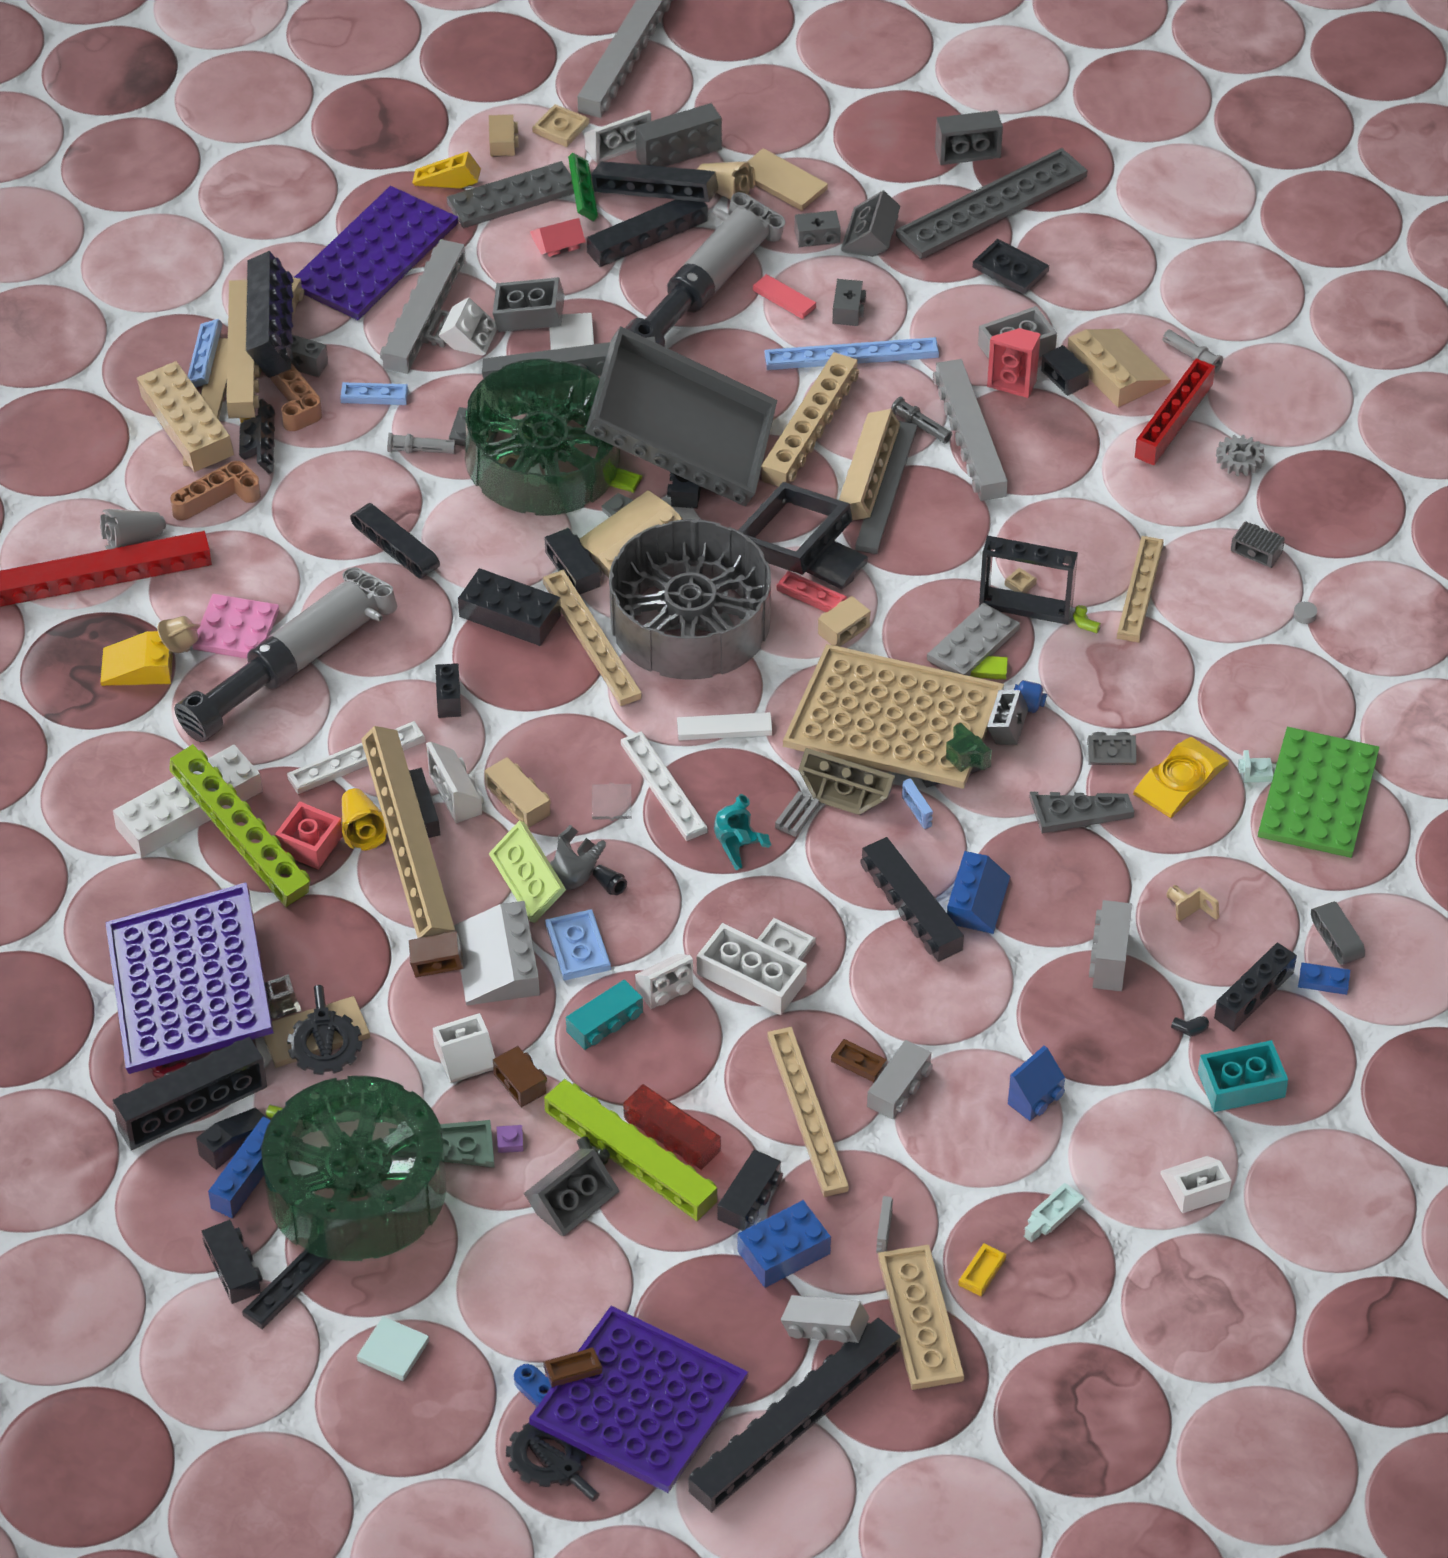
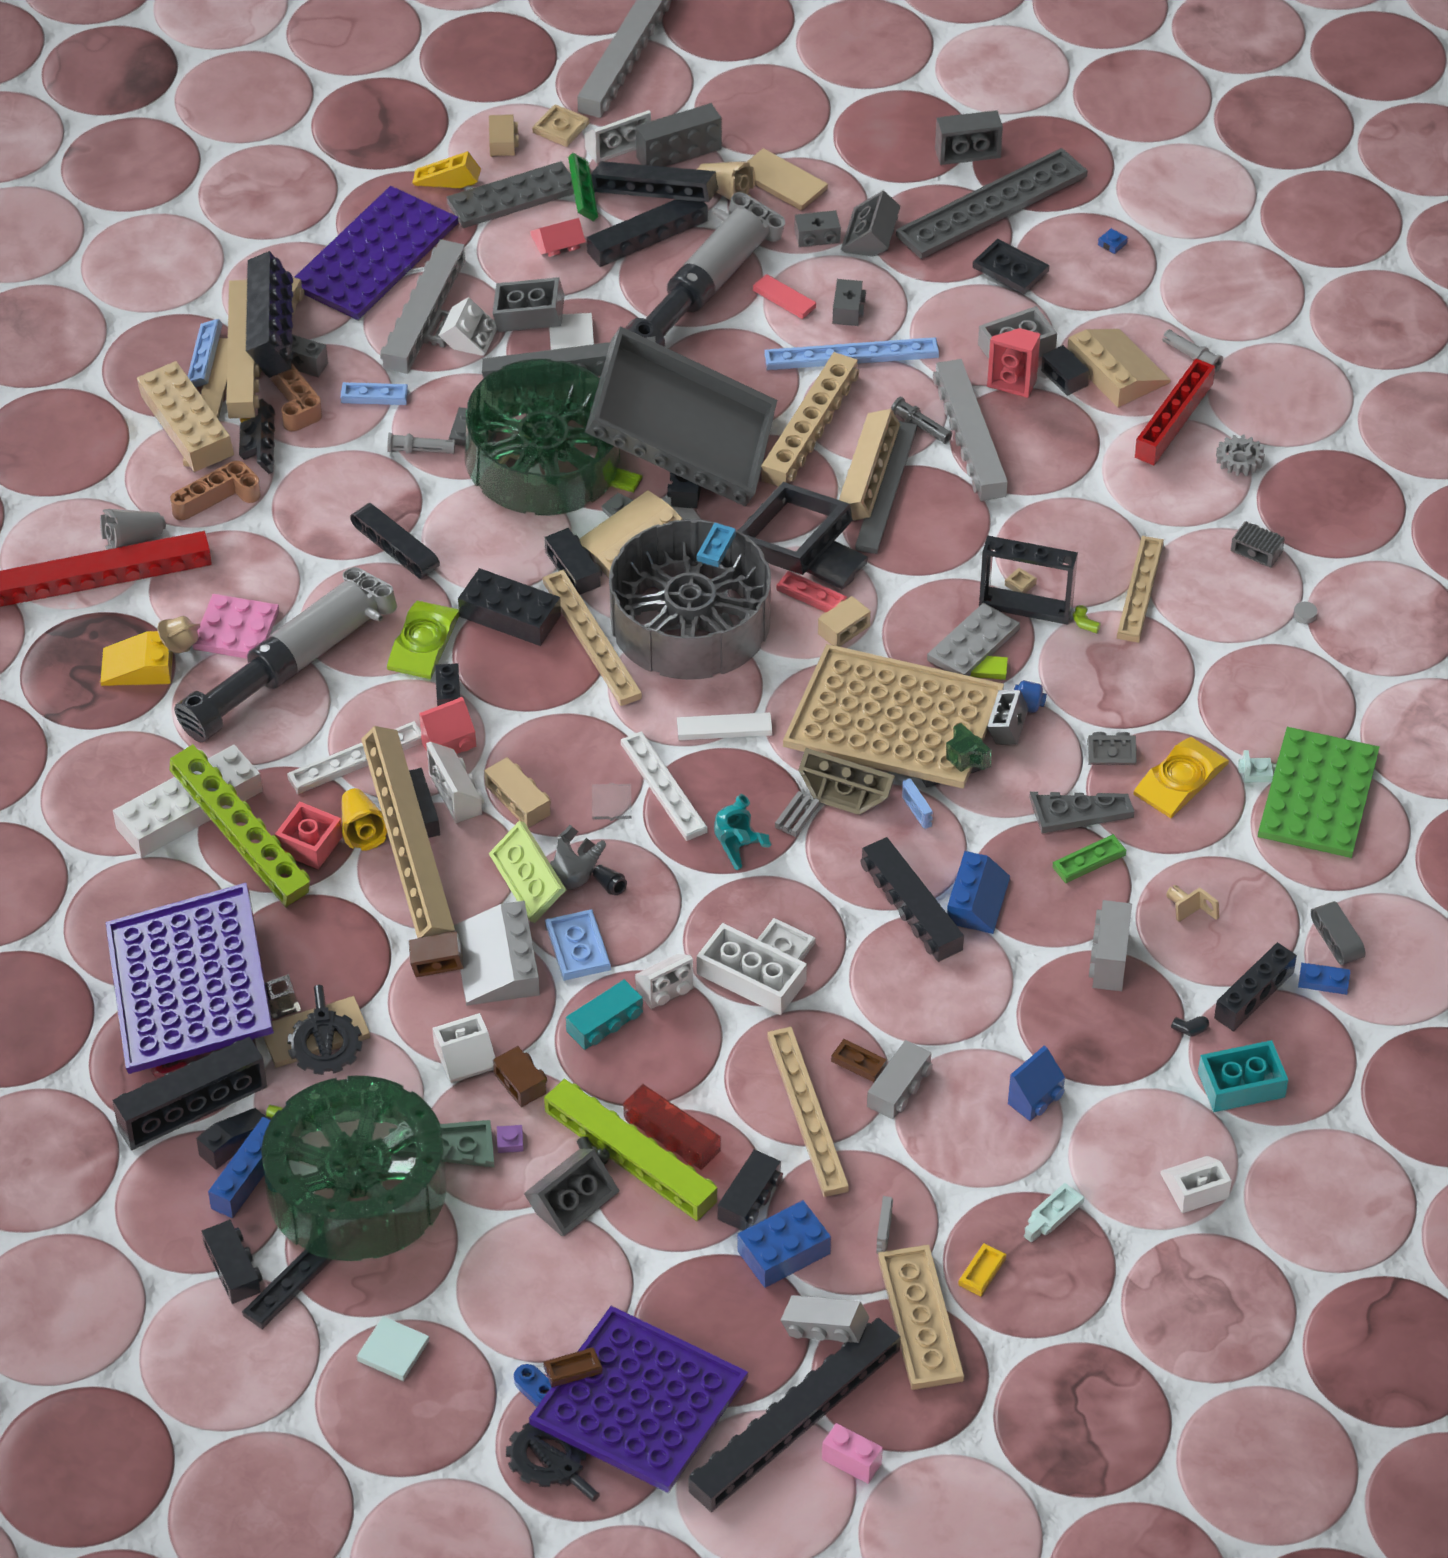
(422, 639): none -> lime slope
(448, 726): none -> coral slope
(716, 544): none -> dark azure plate
(852, 1453): none -> bright pink brick
(1089, 858): none -> bright green tile
(1112, 241): none -> blue plate

